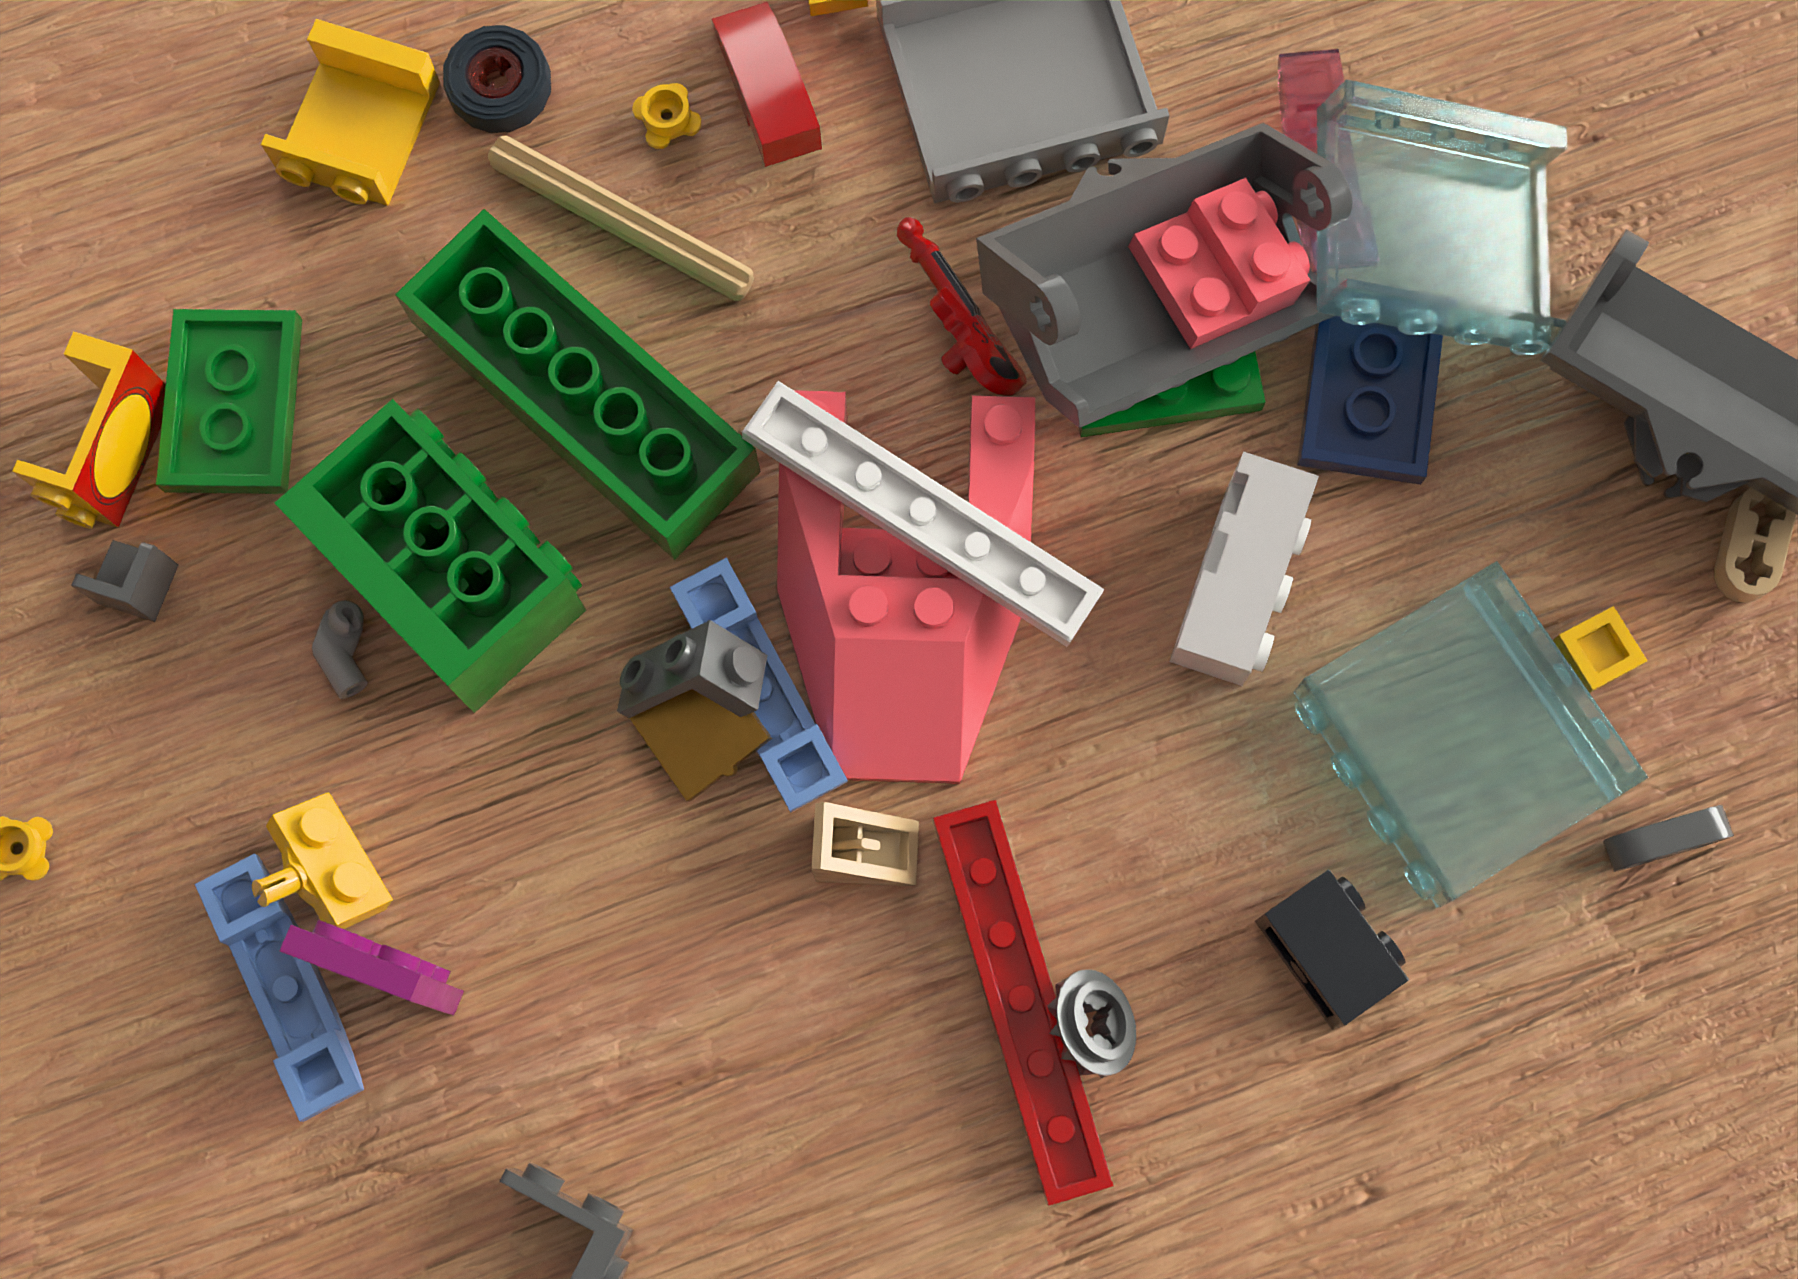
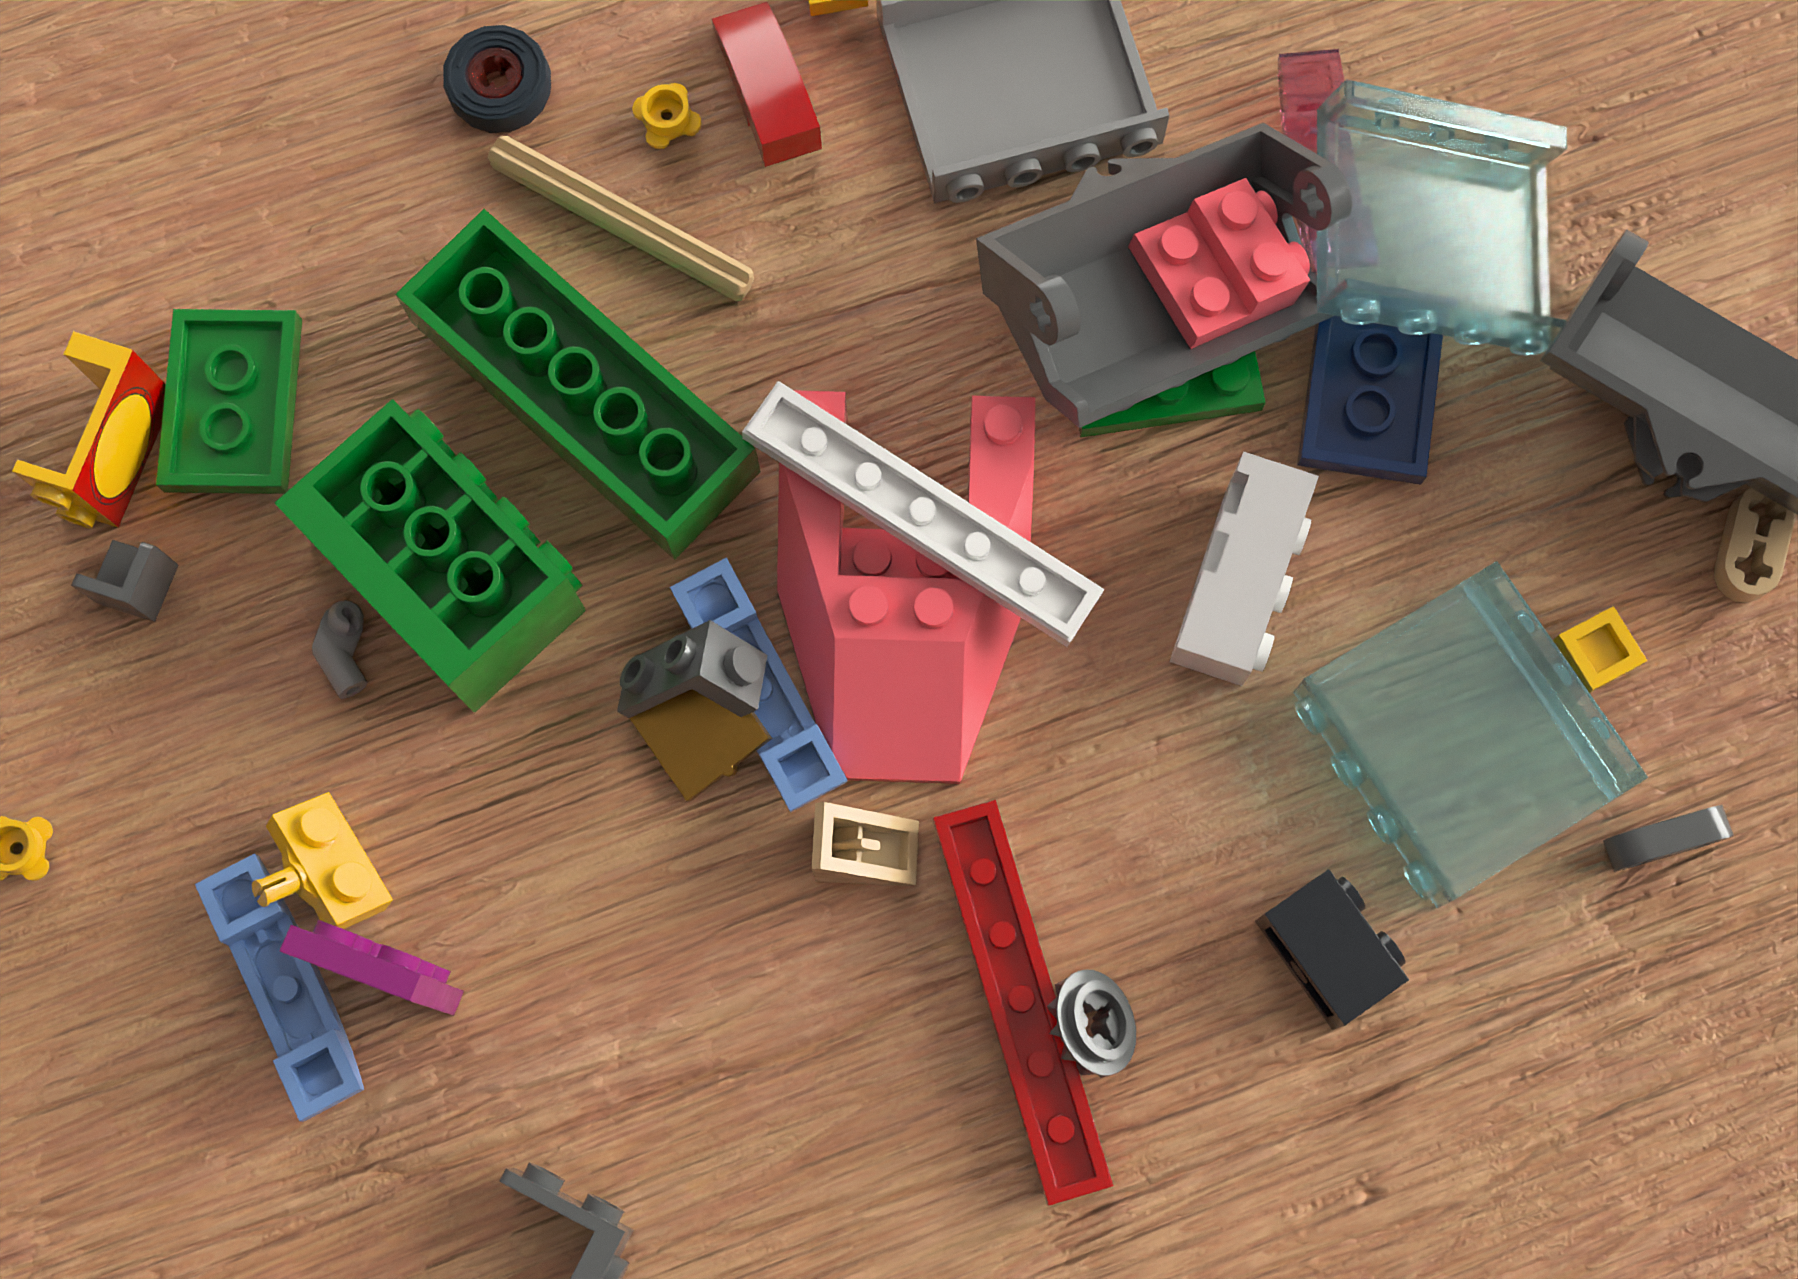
(356, 115): yellow panel -> none
(976, 342): red piece -> none

